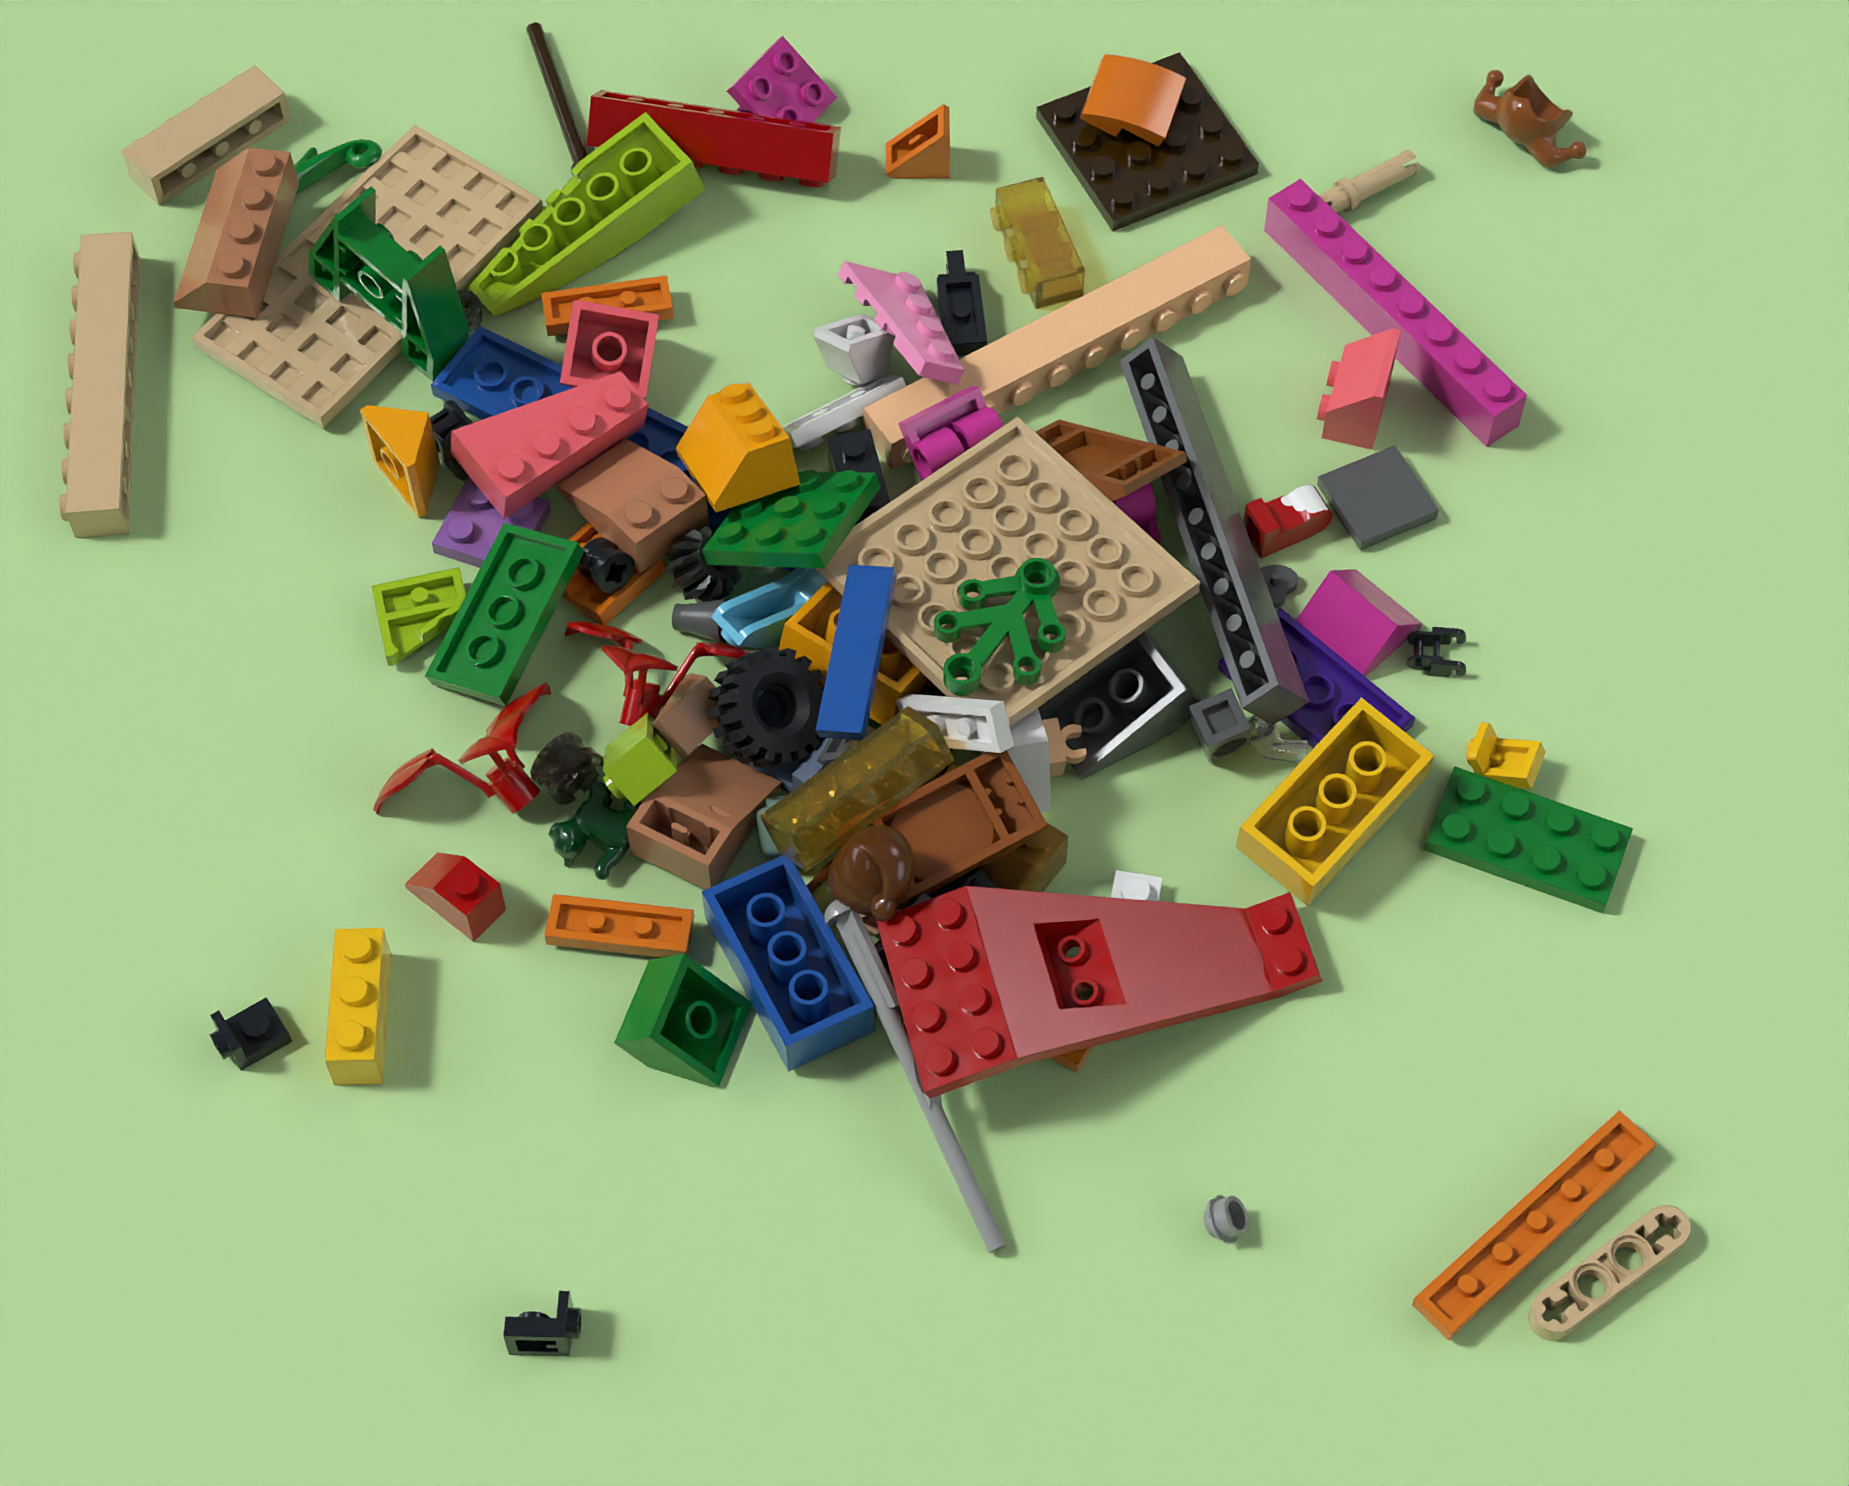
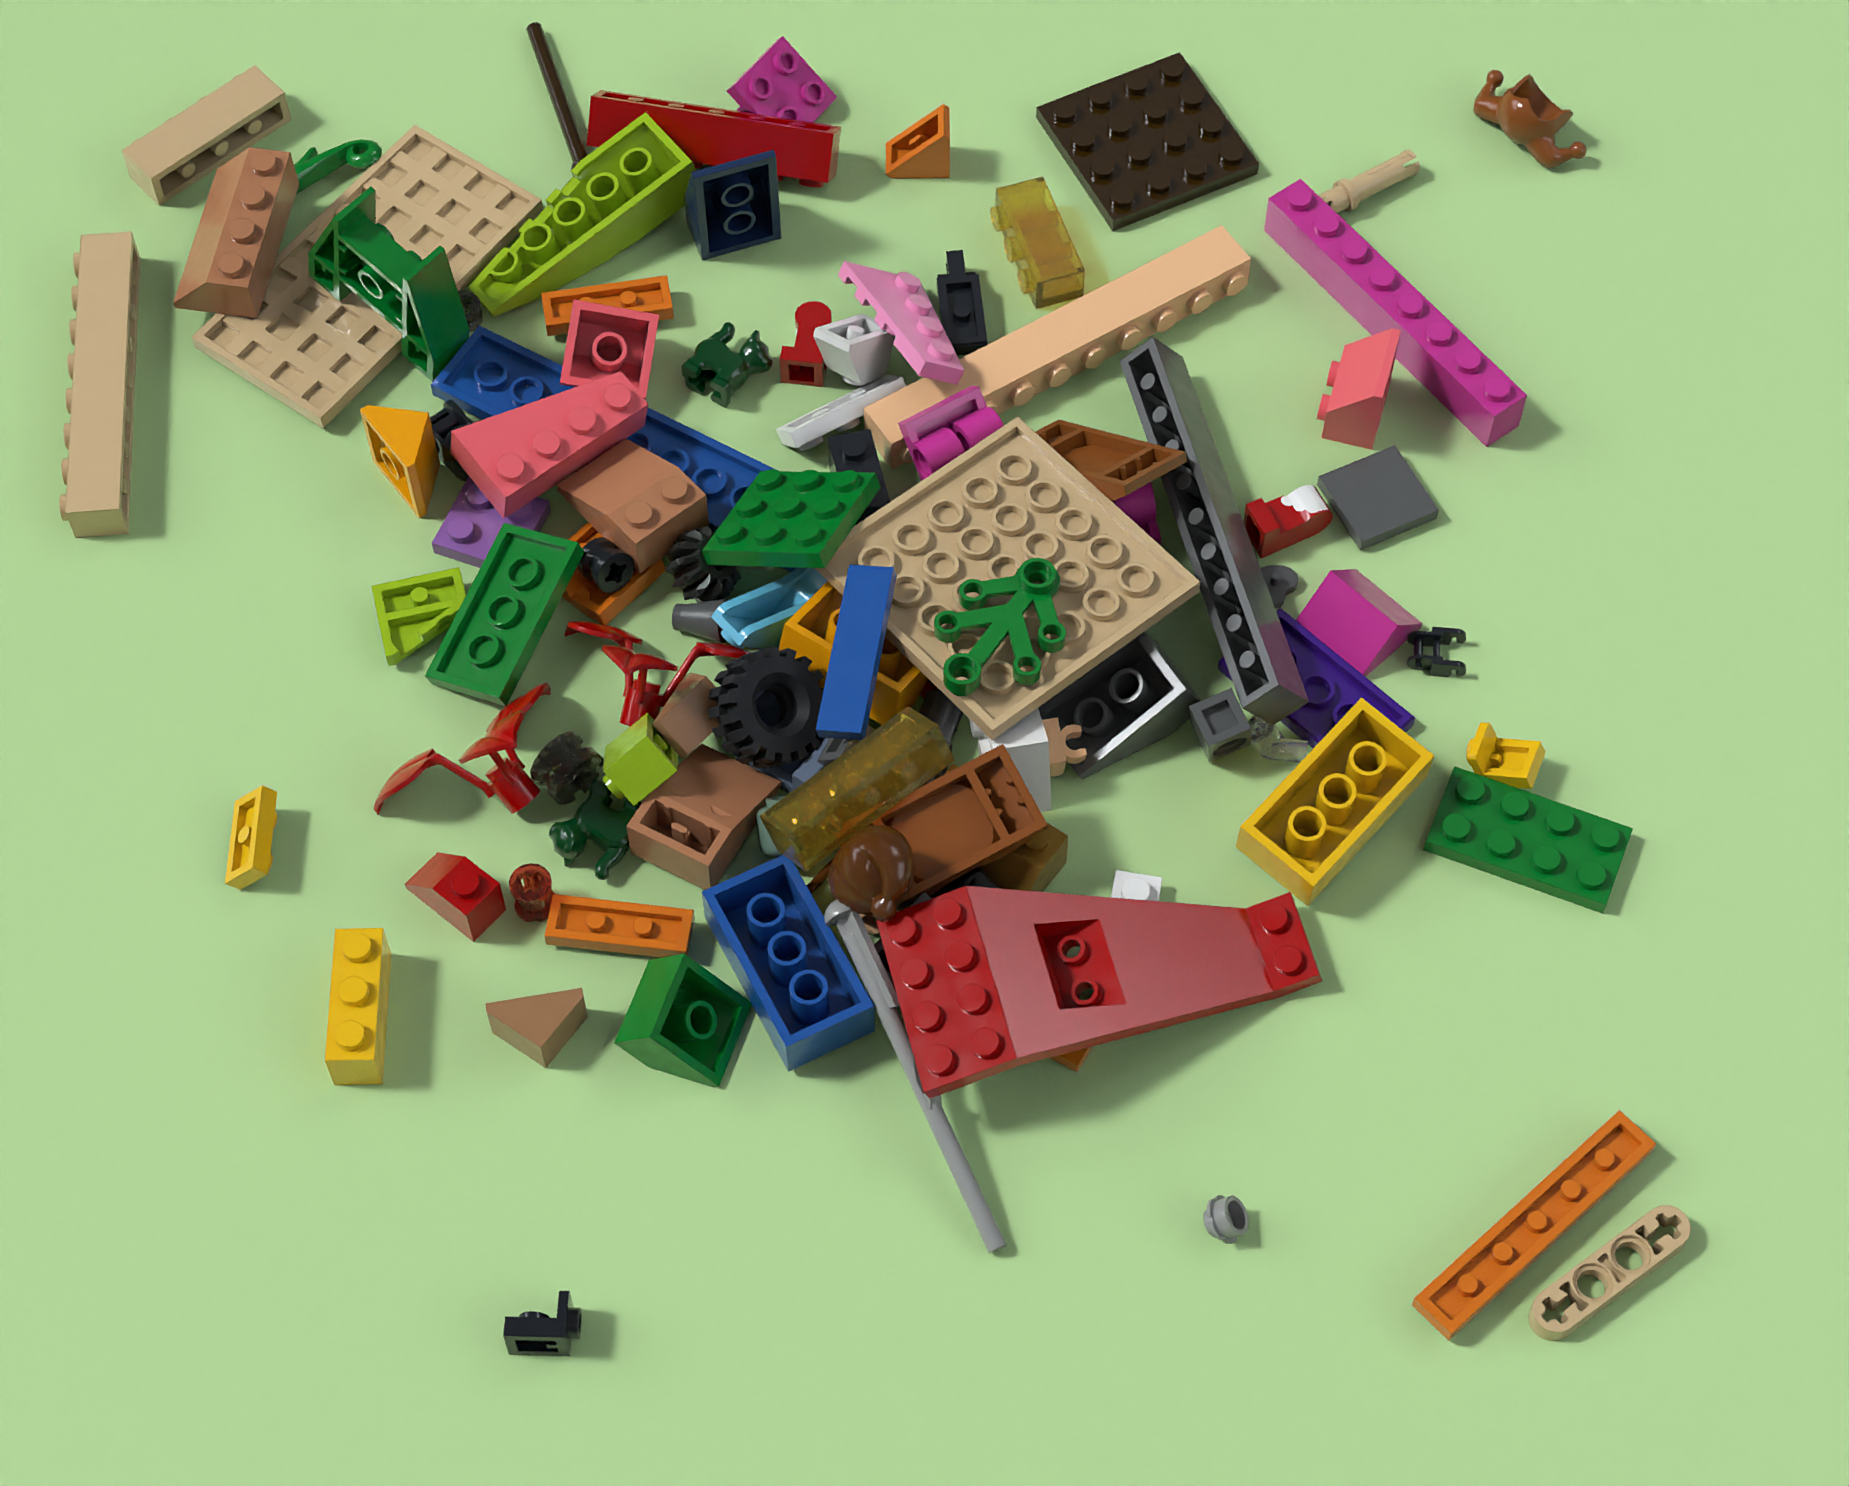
(249, 1034): black bracket -> none
(251, 837): none -> yellow plate
(530, 896): none -> clear red bush
(538, 1023): none -> medium nougat slope
(723, 366): none -> dark green animal
(734, 205): none -> dark blue slope
(737, 449): light orange slope -> none
(804, 362): none -> red leg
(965, 721): white plate -> none
(1133, 97): orange slope -> none

